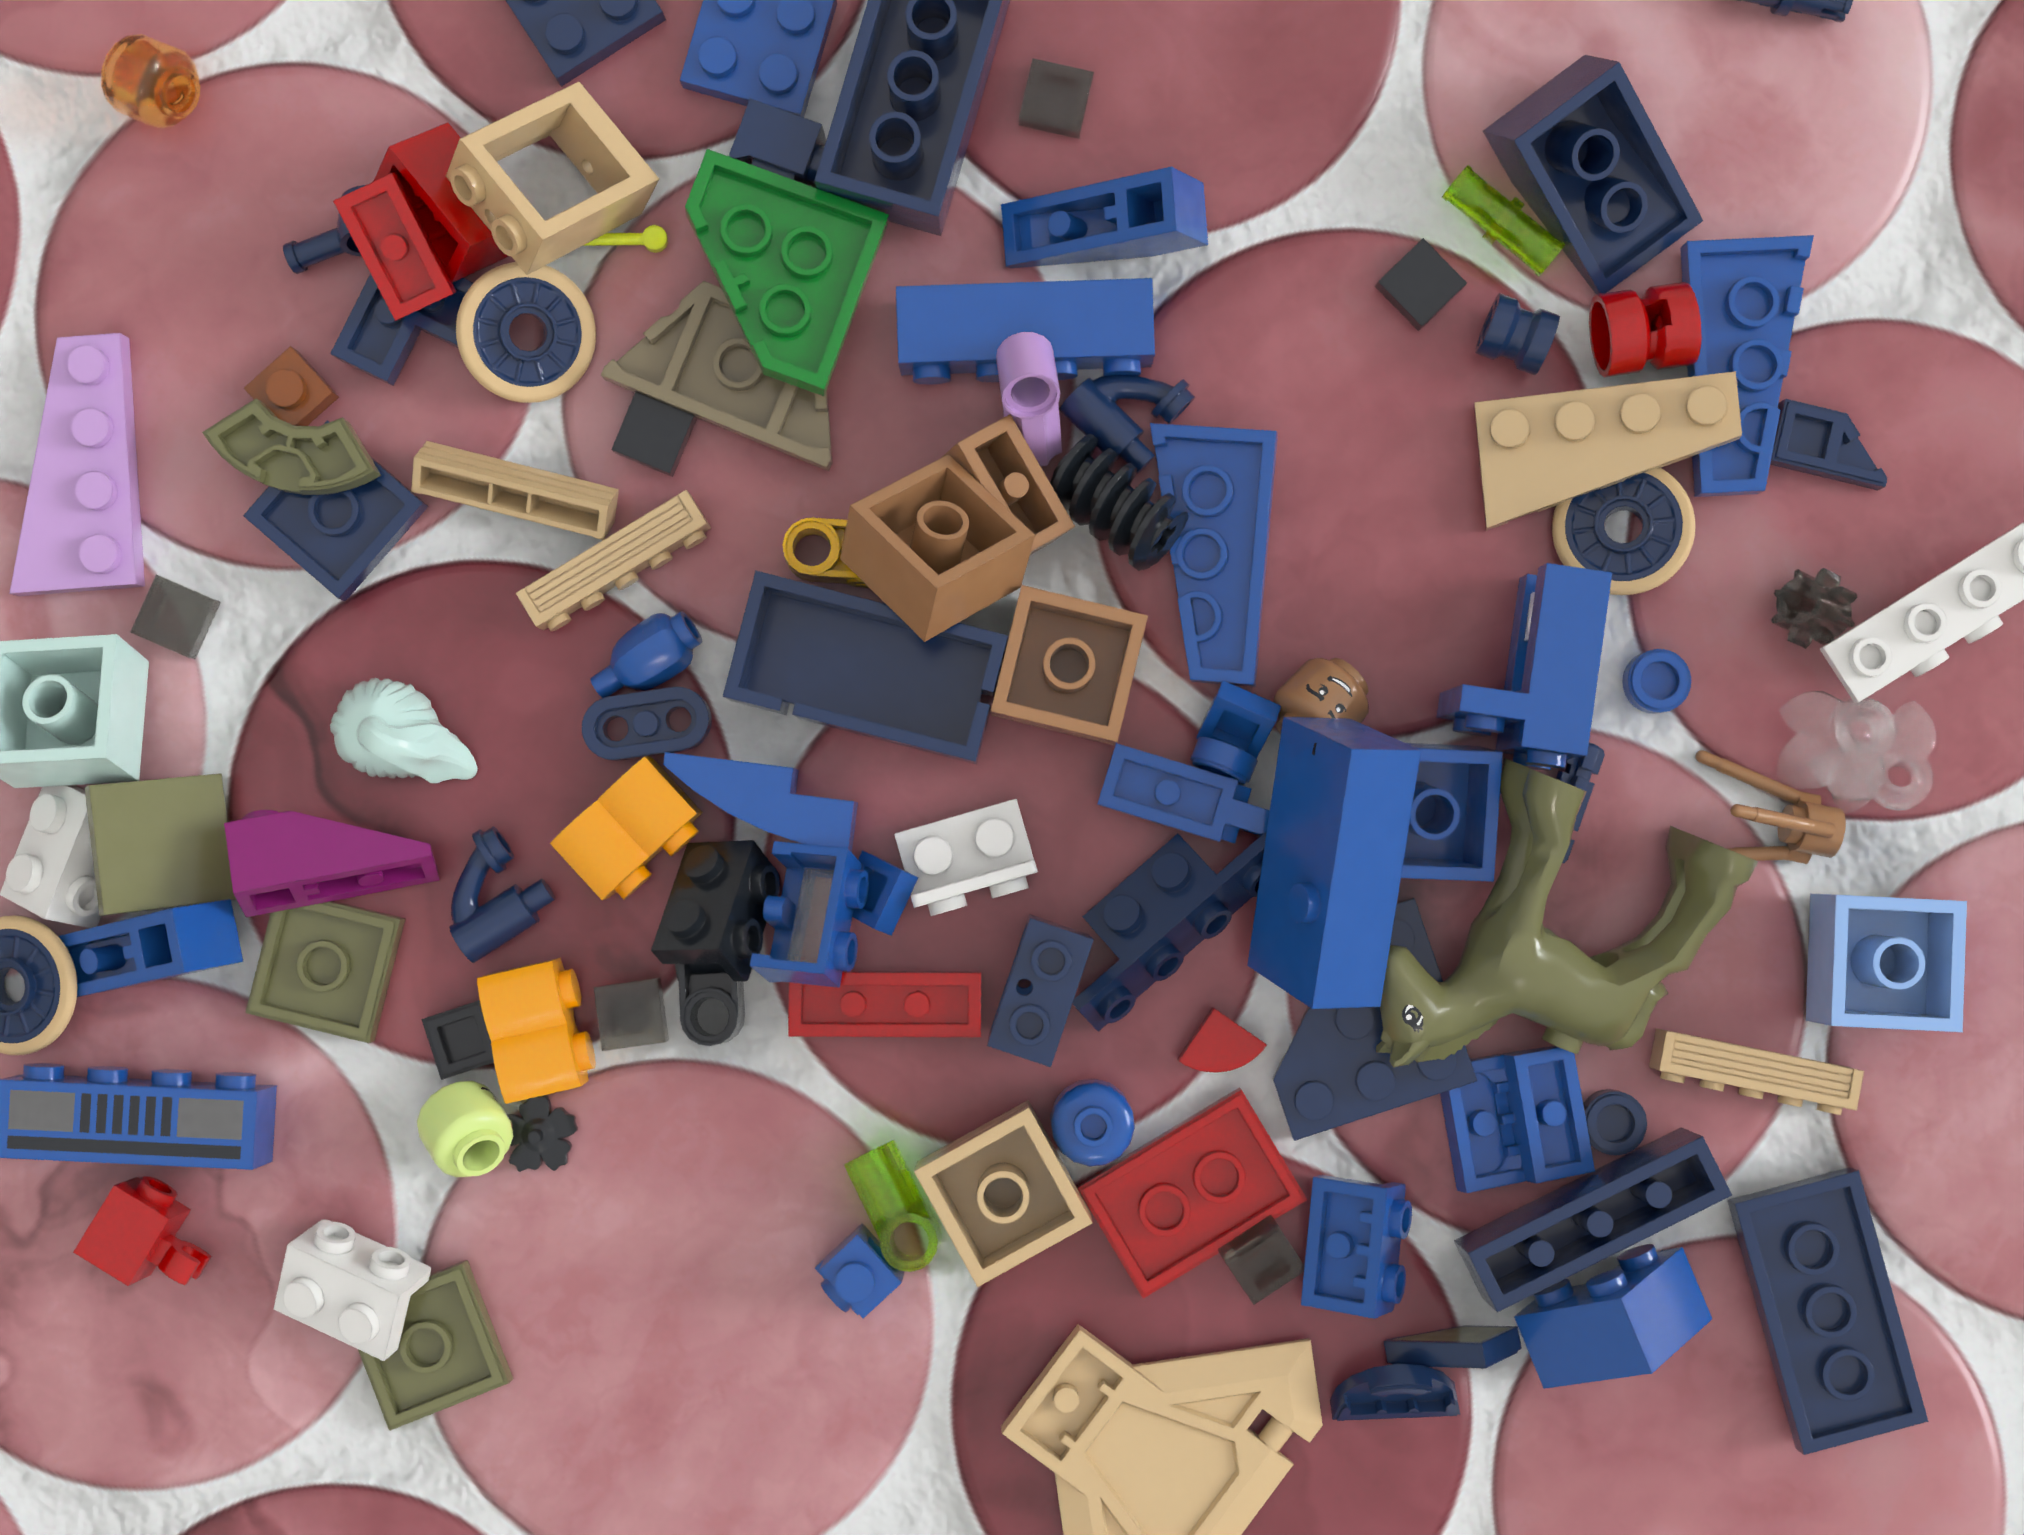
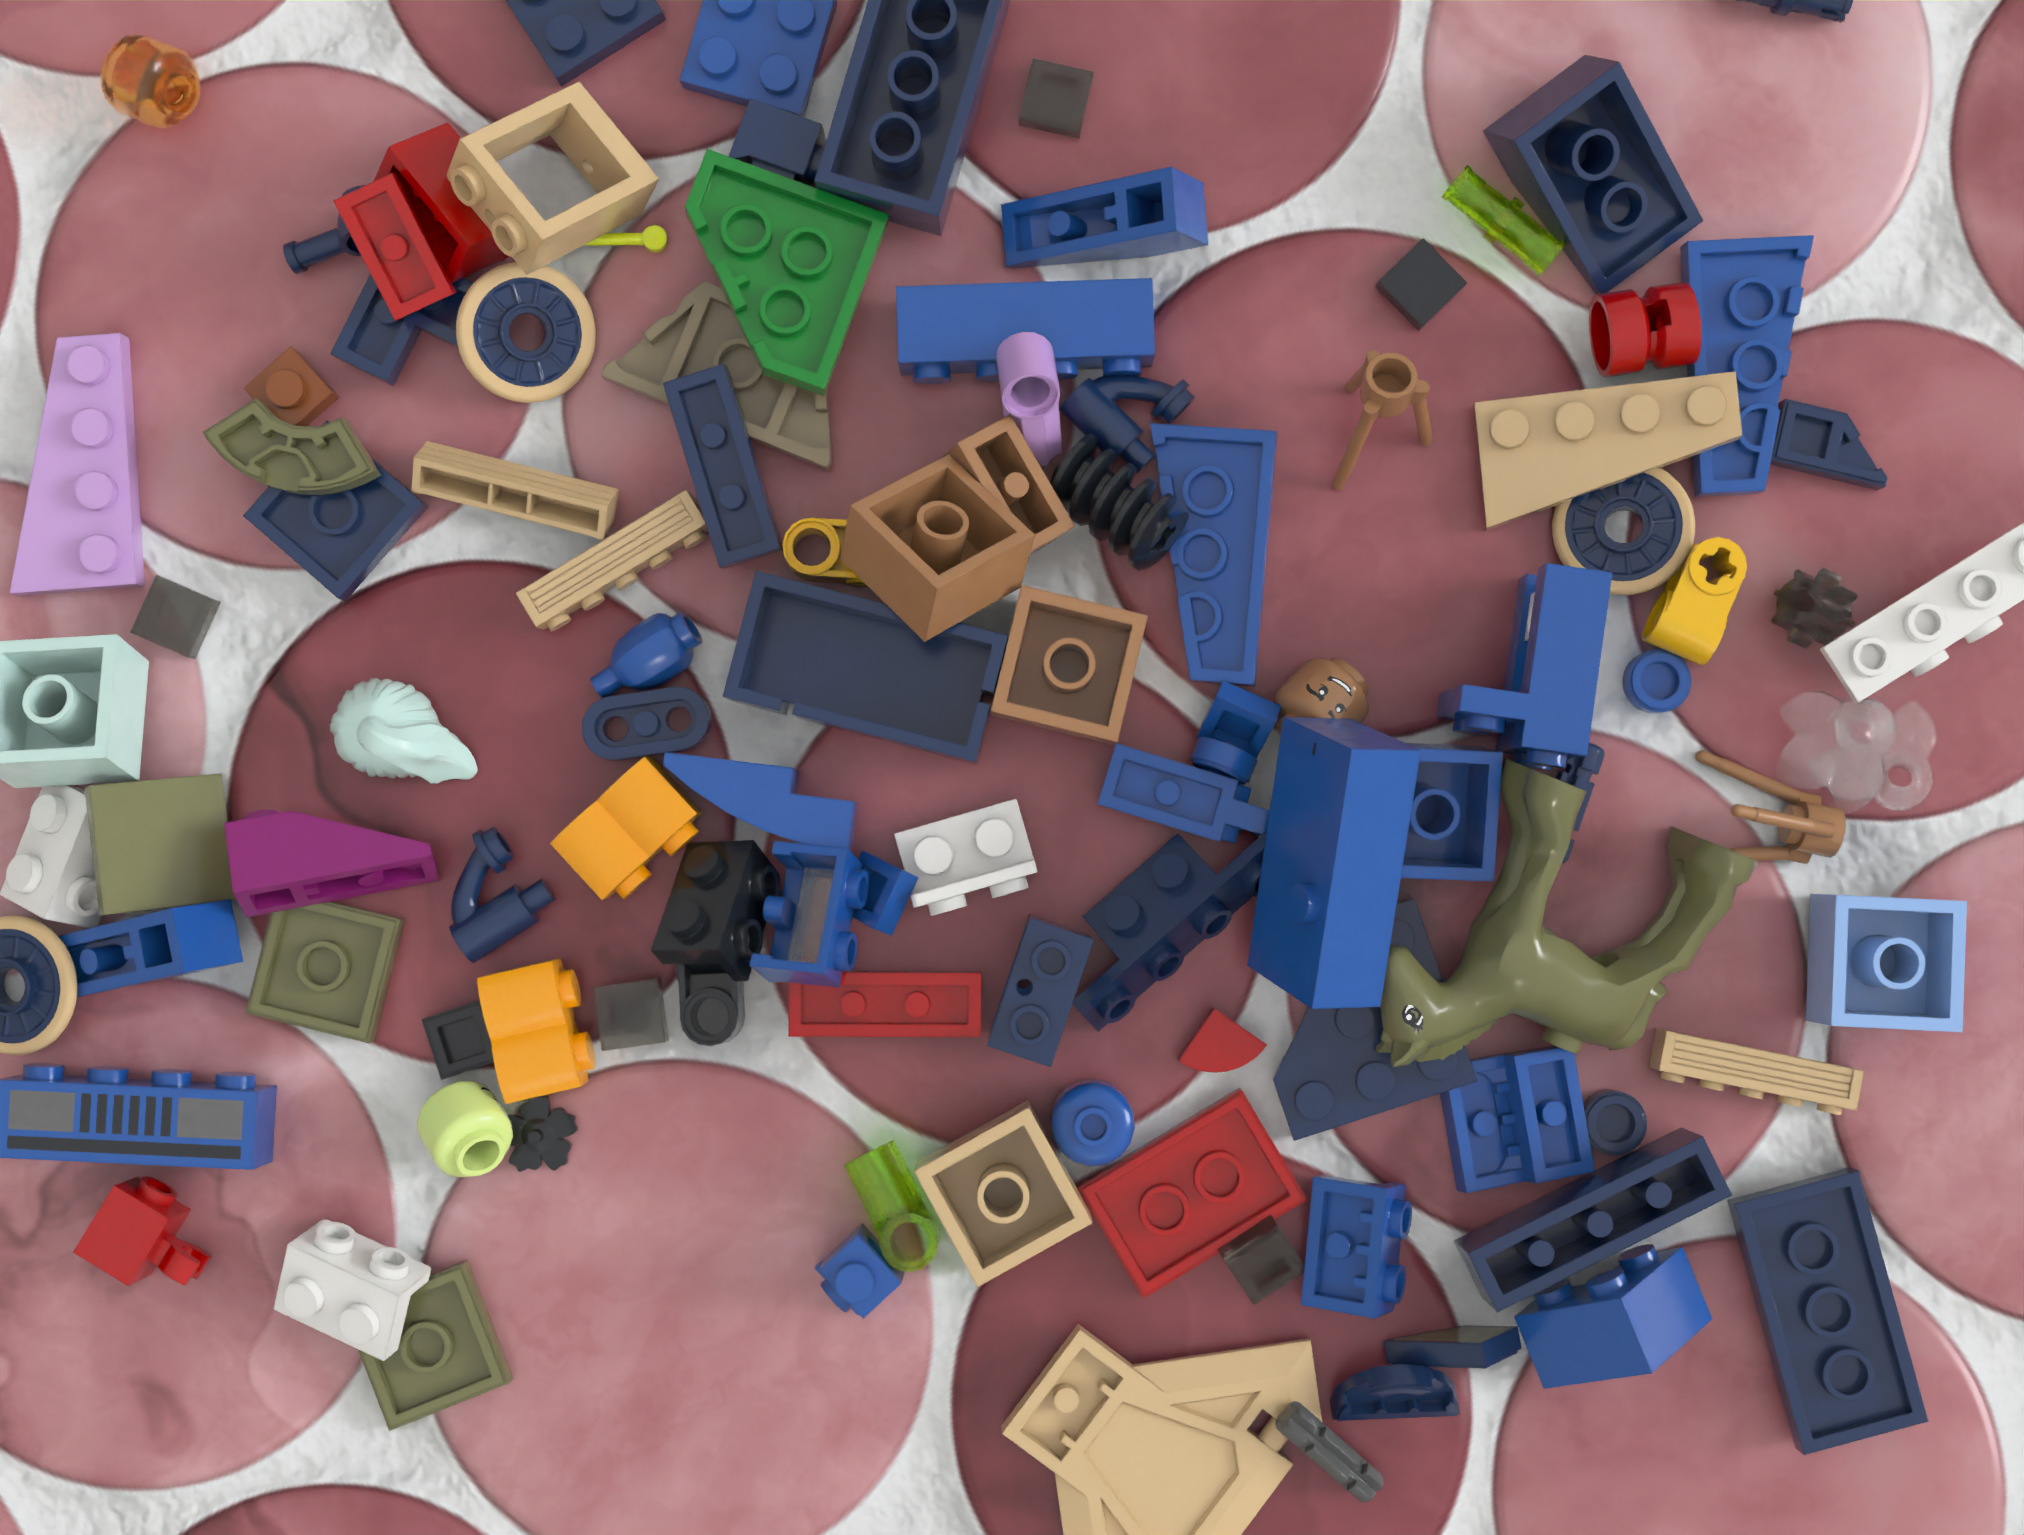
(654, 434): black tile -> none
(723, 466): none -> dark blue hinge
(1329, 1451): none -> dark grey axle
(1386, 389): none -> medium nougat plant
(1517, 334): dark blue wheel -> none
(1693, 611): none -> yellow piece

